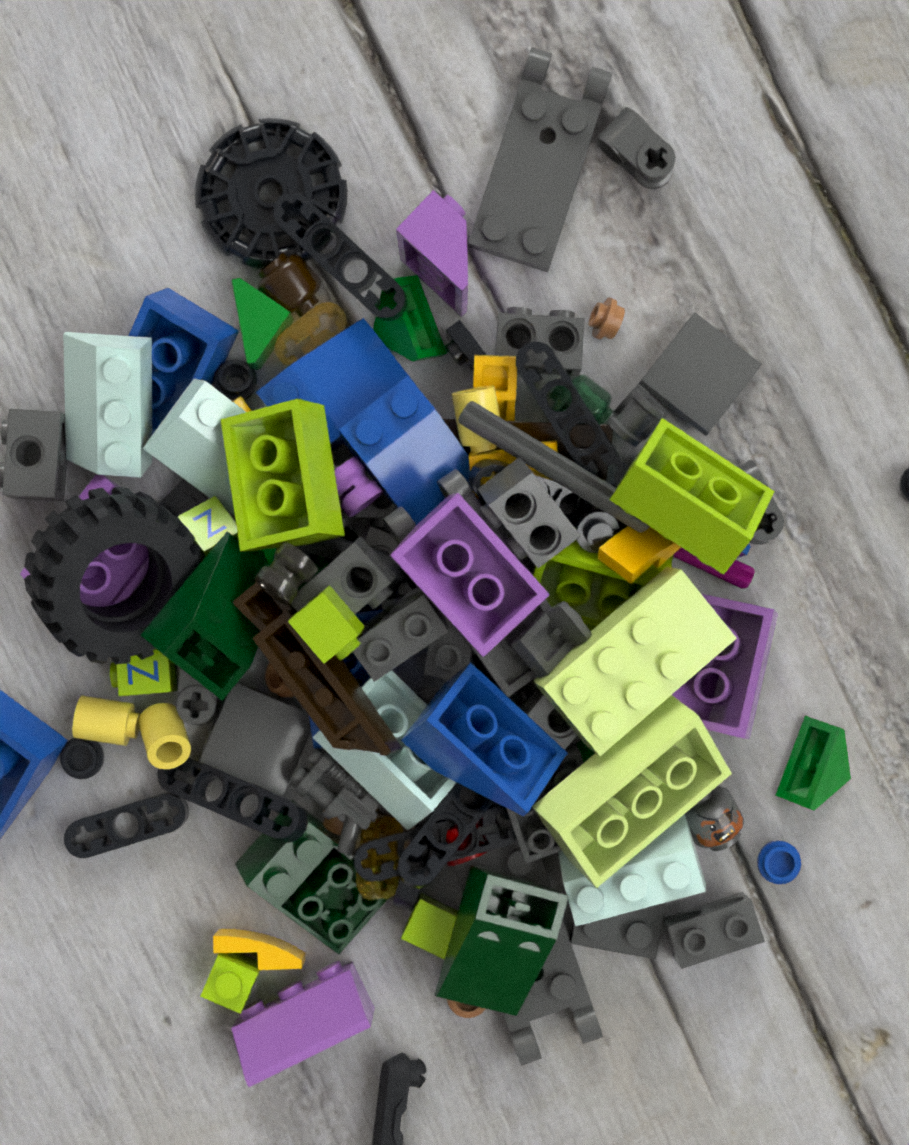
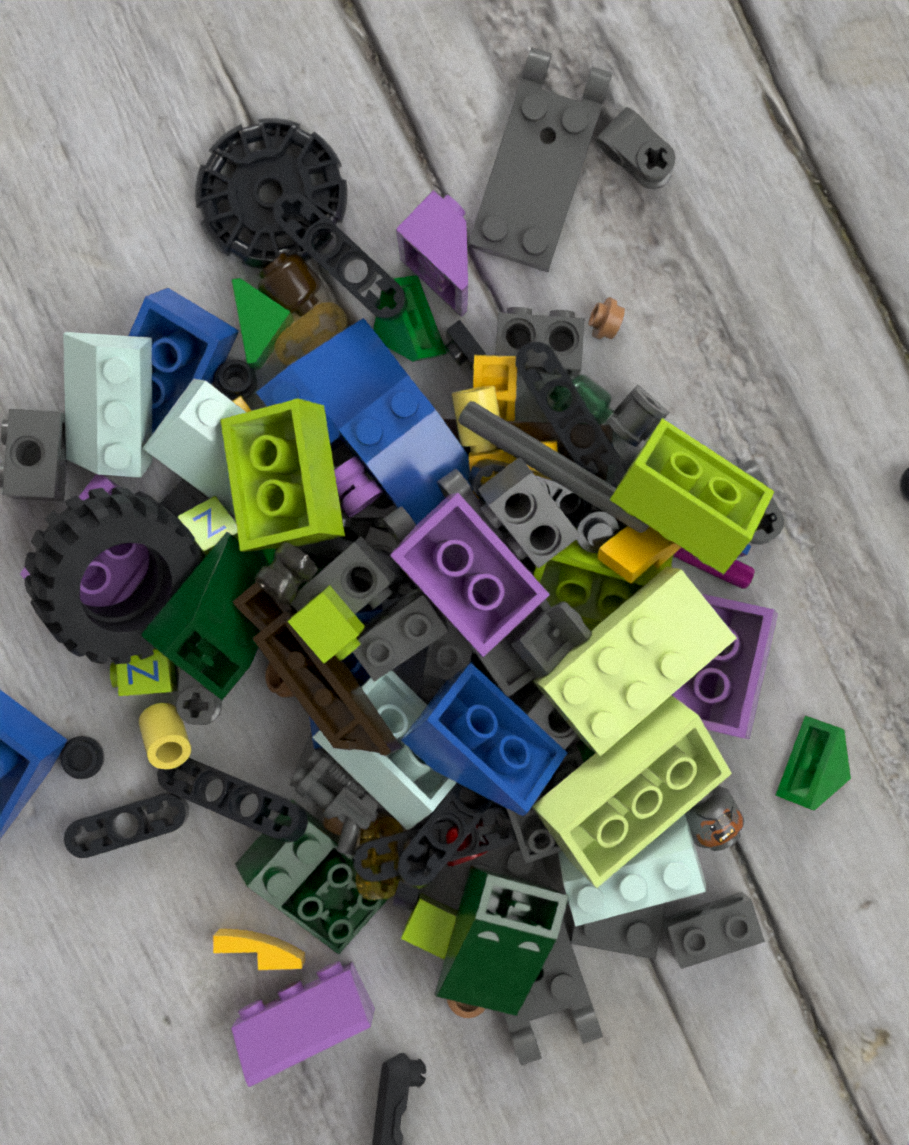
(105, 720): light yellow brick -> none
(231, 981): lime brick -> none
(256, 738): dark grey slope -> none
(700, 374): dark grey slope -> none
(779, 862): blue plate -> none

